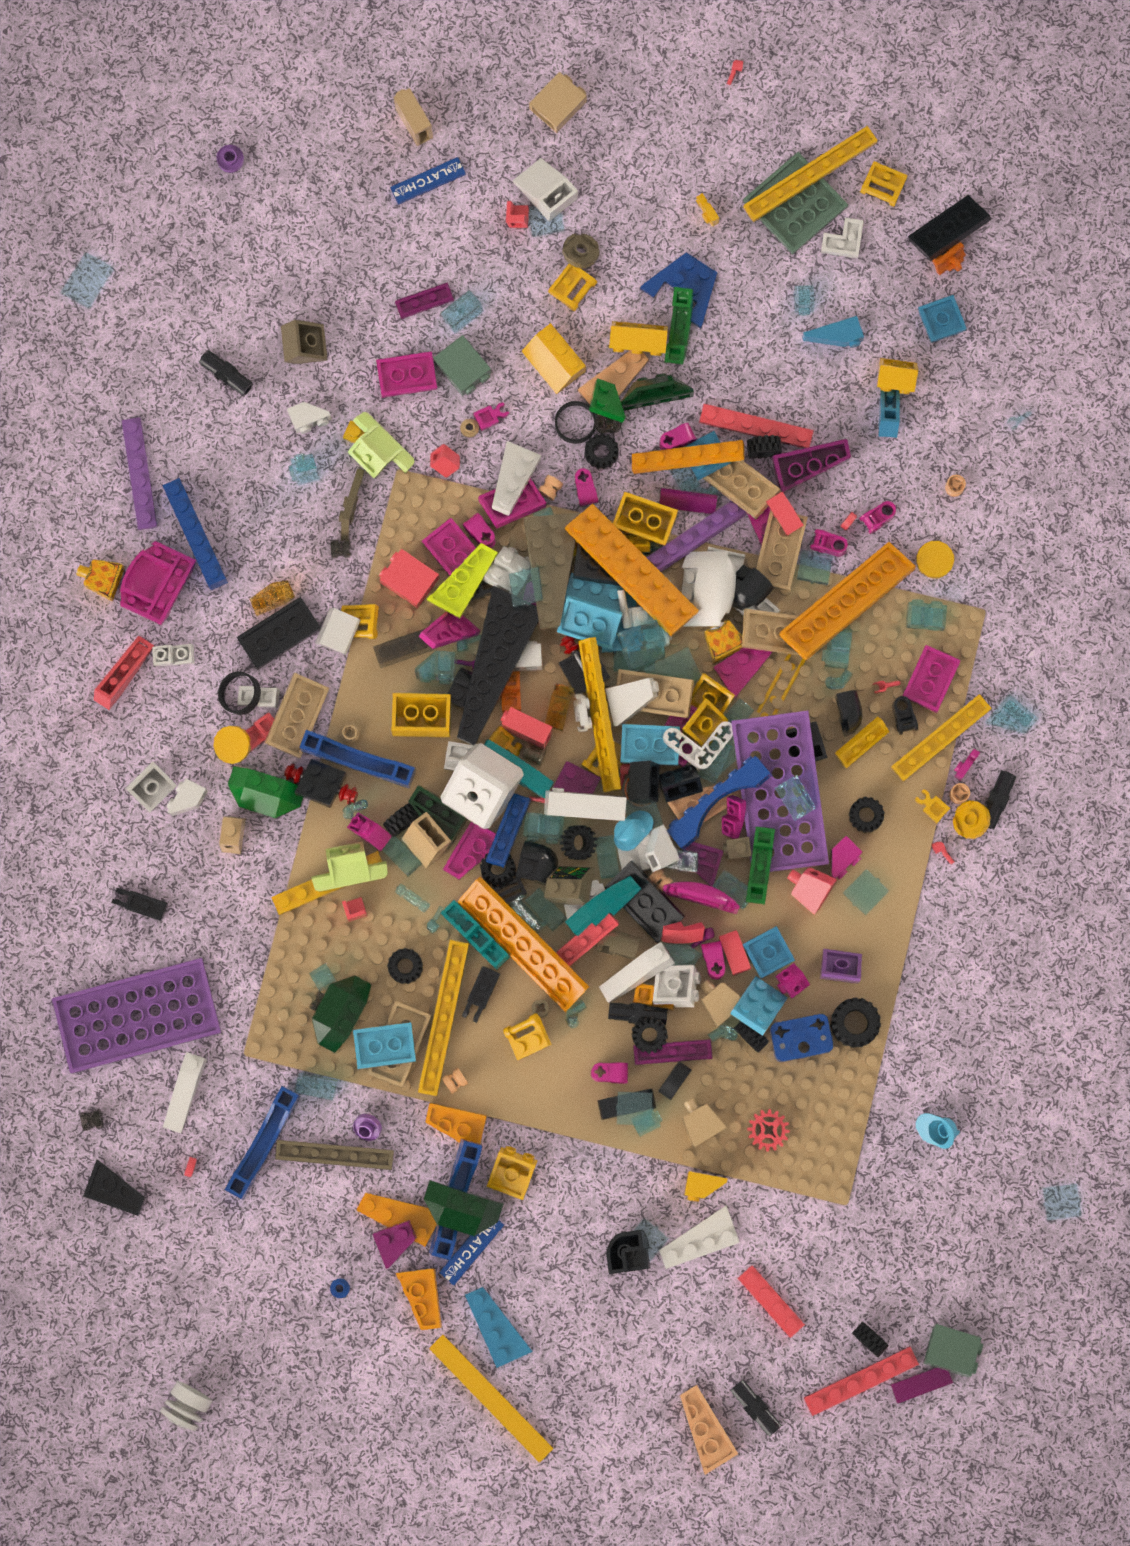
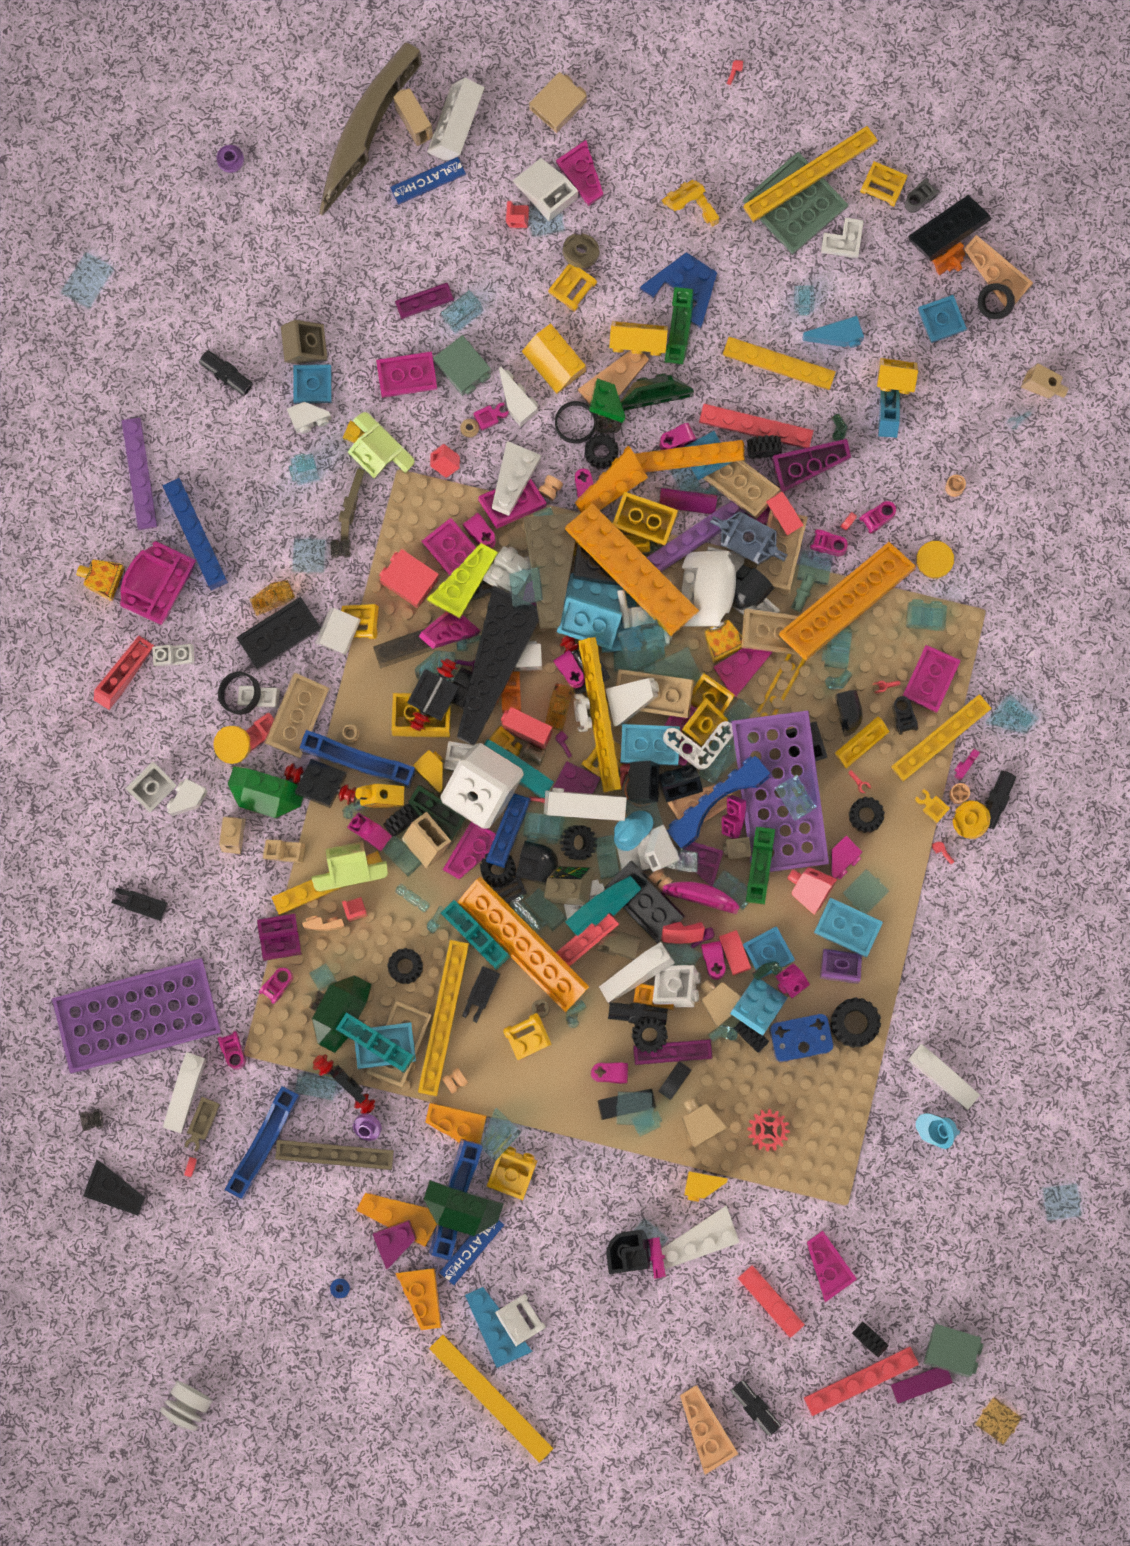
(202, 1122): none -> dark tan plate
(231, 1047): none -> dark pink piece
(276, 985): none -> dark pink piece
(279, 937): none -> magenta slope
(284, 851): none -> tan slope
(308, 555): none -> clear light blue piece
(312, 384): none -> dark azure plate
(316, 924): none -> light nougat slope
(346, 1082): none -> plate
(363, 122): none -> dark tan slope
(373, 796): none -> yellow torso
(375, 1042): none -> teal slope
(431, 770): none -> yellow slope
(433, 694): none -> black plate
(455, 119): none -> white brick
(499, 1135): none -> clear light blue wing
(515, 1323): none -> white plate
(518, 404): none -> white slope
(561, 737): none -> magenta hand
(568, 667): none -> dark pink piece
(580, 171): none -> dark pink wing
(619, 478): none -> light orange wing
(656, 1258): none -> dark pink pin
(687, 192): none -> yellow plate
(758, 550): none -> sand blue plate
(767, 967): none -> clear green arm
(779, 363): none -> yellow plate
(803, 592): none -> sand green pin
(829, 1266): none -> dark pink wing
(841, 428): none -> clear green arm
(848, 927): none -> medium azure plate
(858, 781): none -> coral hand
(923, 194): none -> dark grey piece
(943, 1076): none -> white slope
(982, 304): none -> black tyre
(997, 269): none -> light nougat wing
(998, 1420): none -> clear yellow piece
(1044, 382): none -> tan torso

